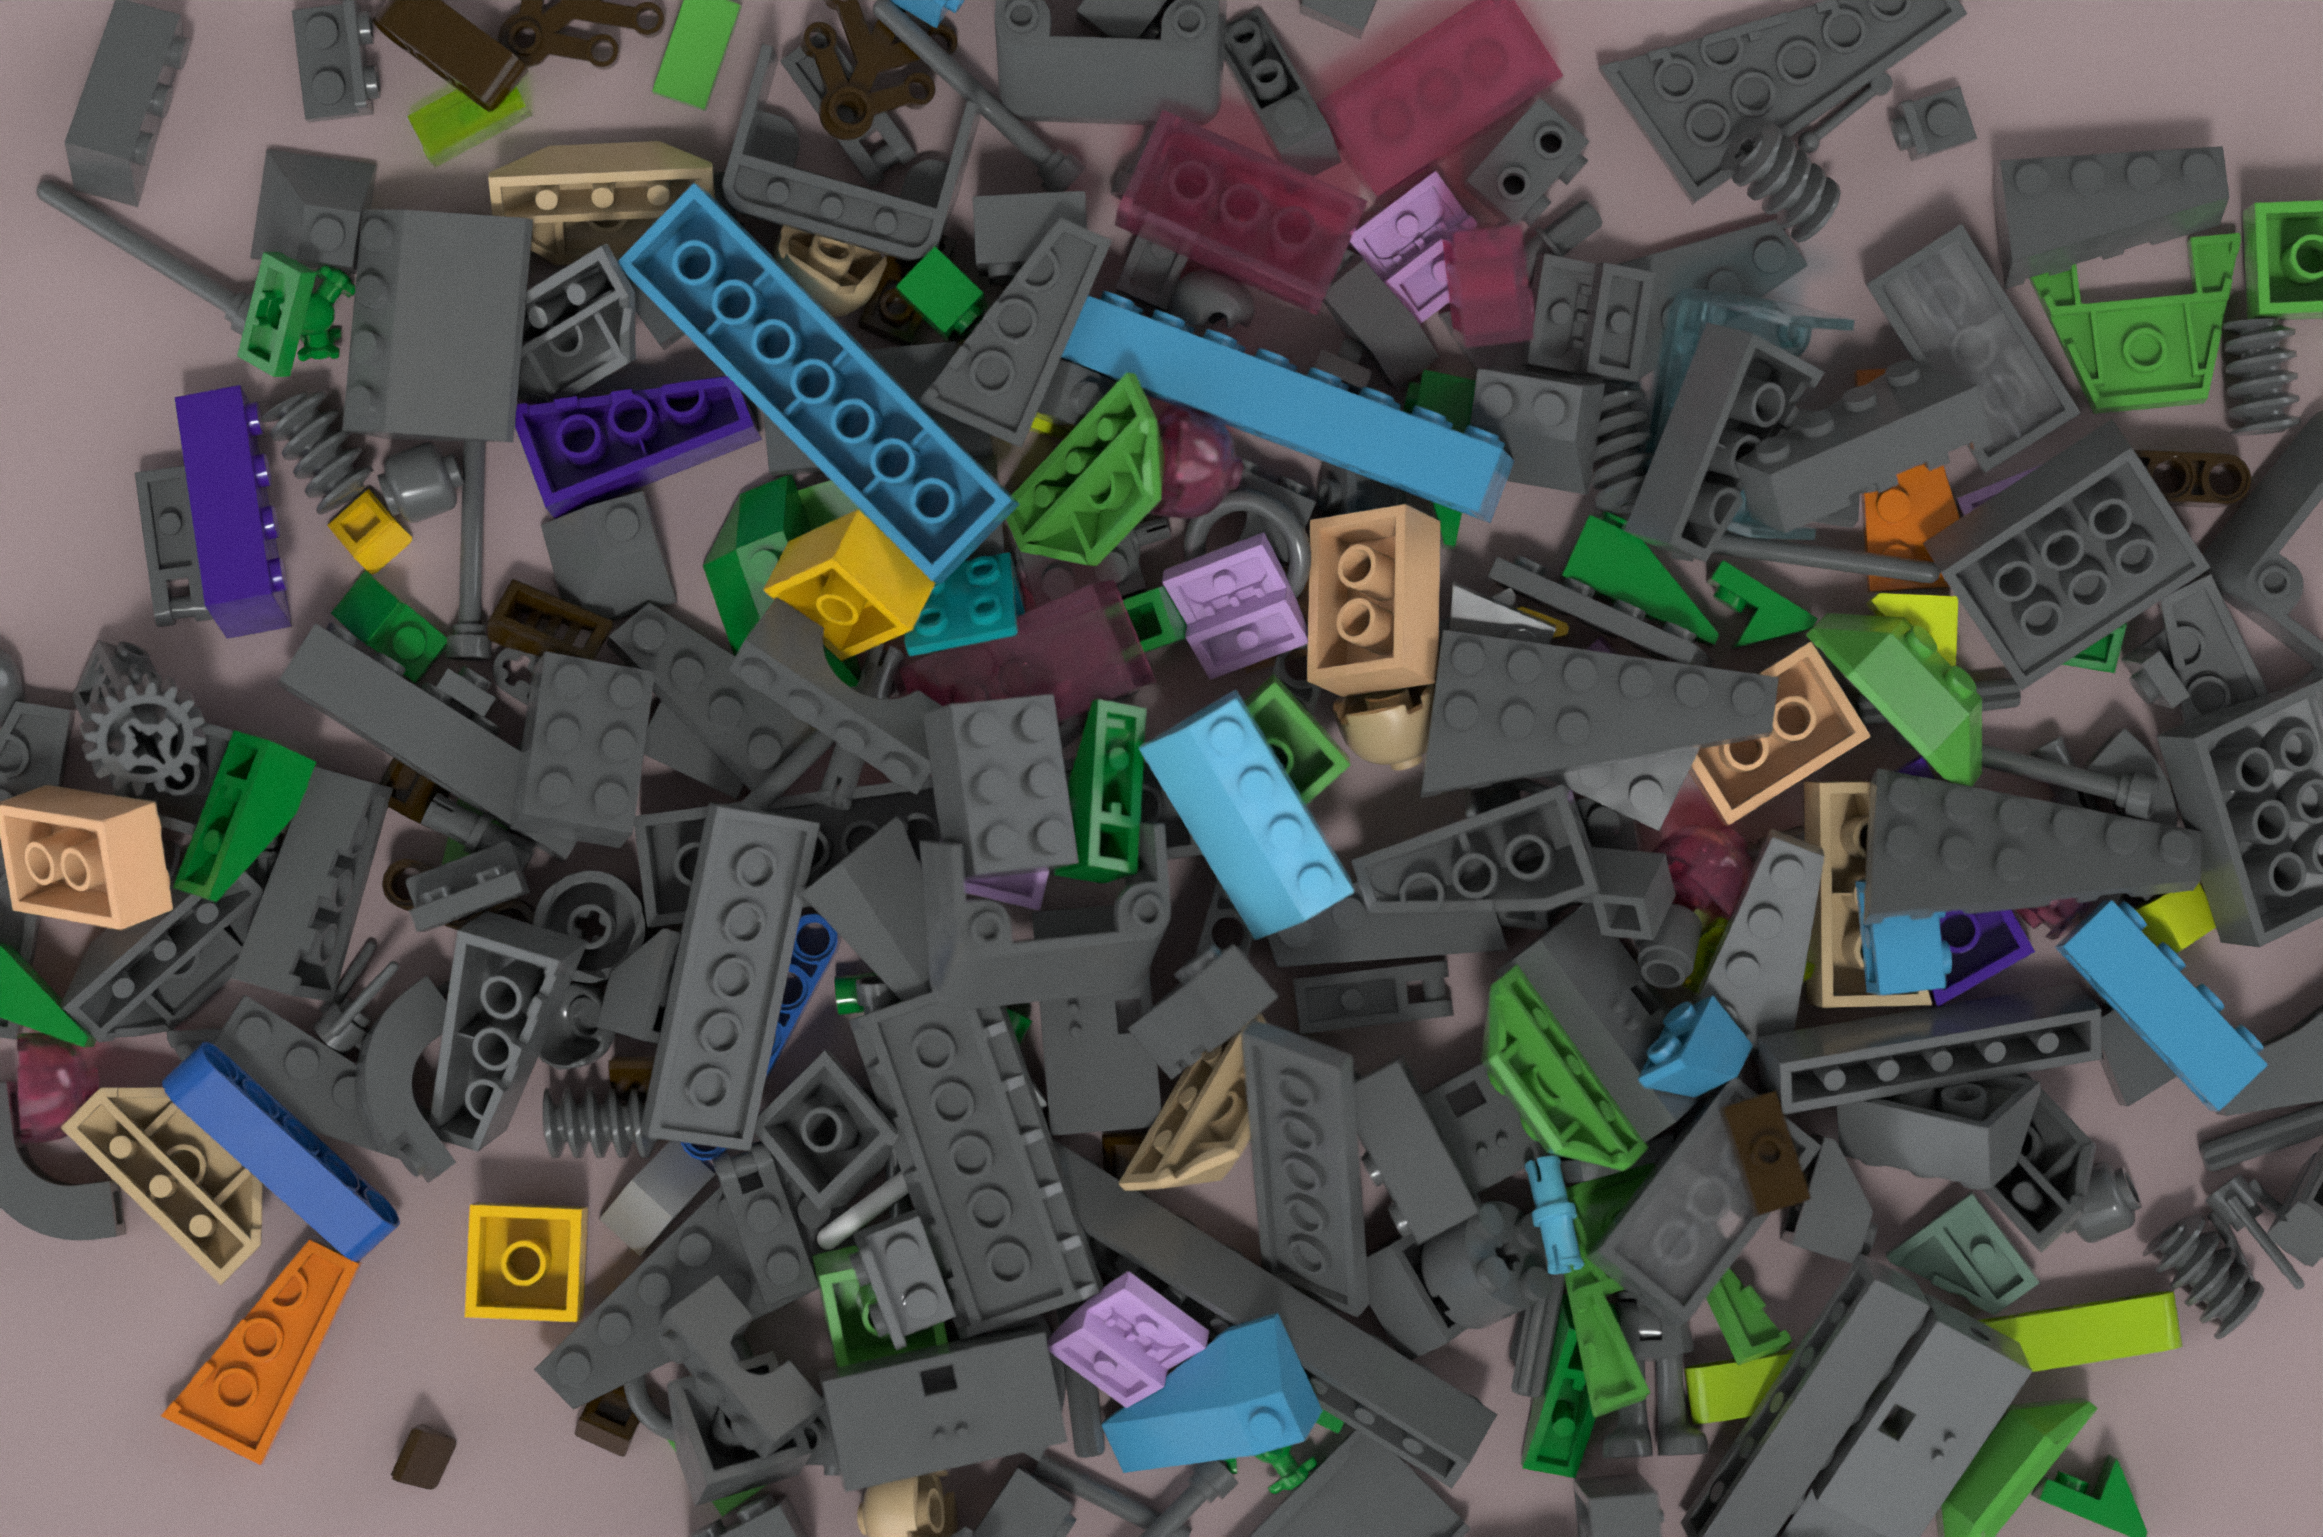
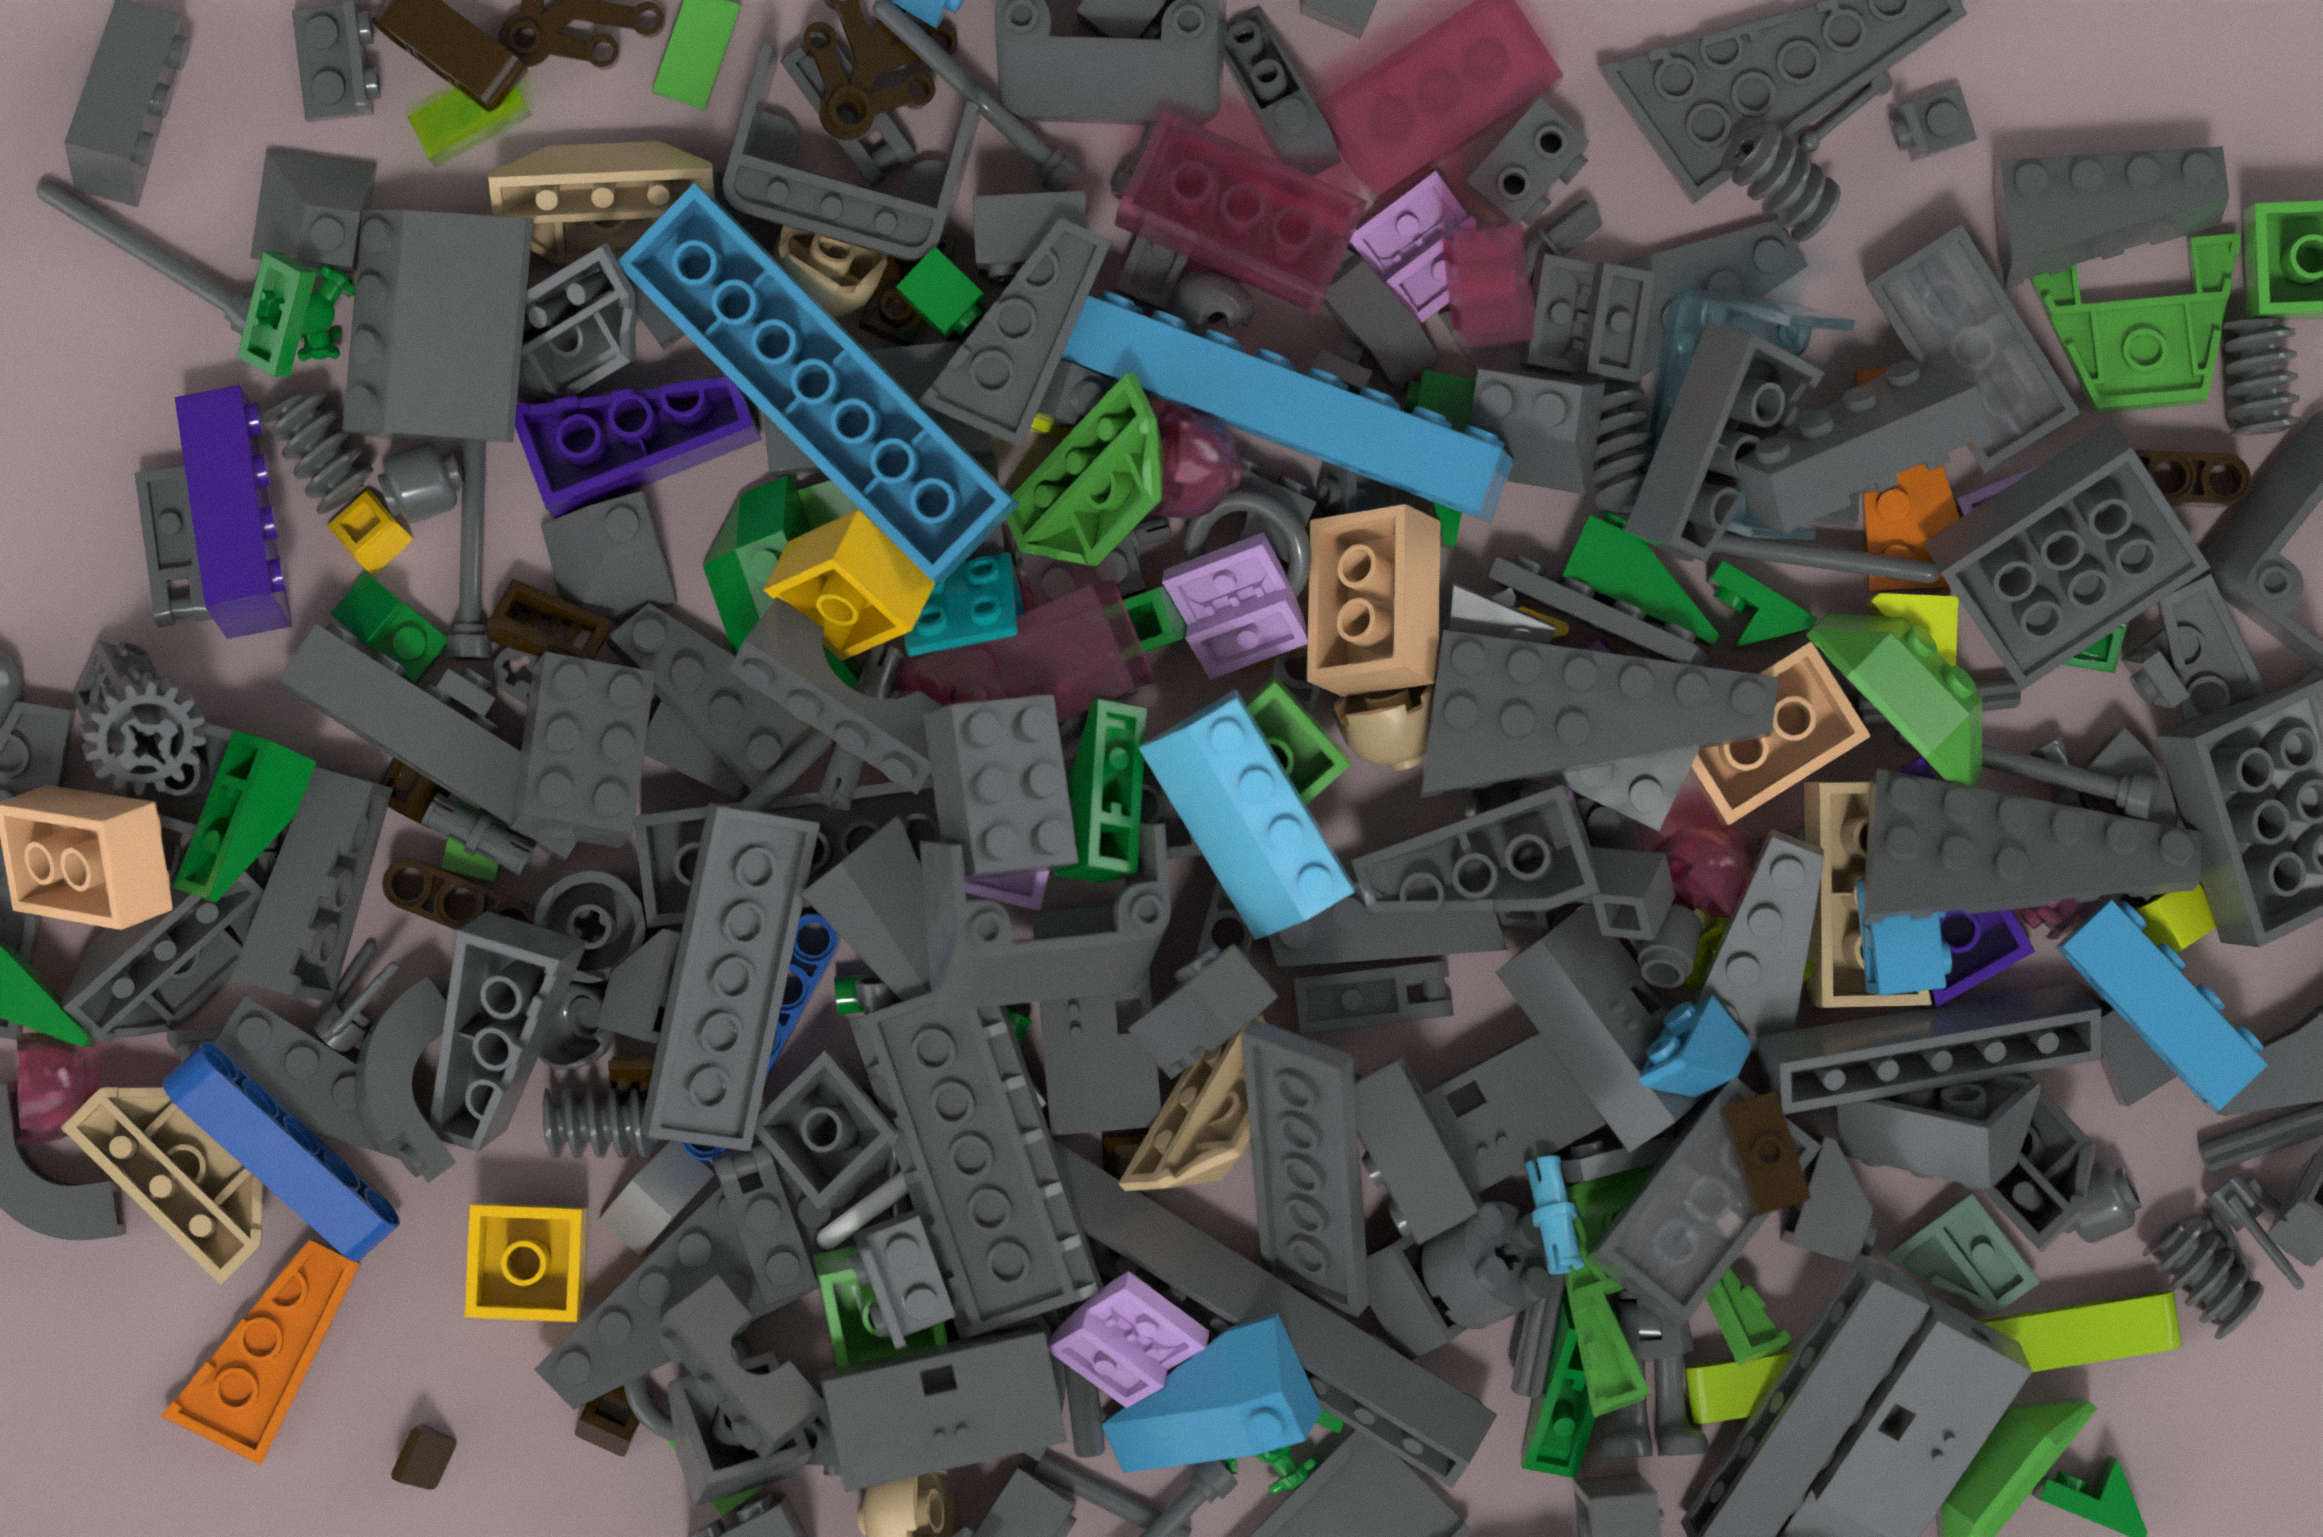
(466, 886): dark grey bracket -> none
(1551, 1080): bright green wedge -> none

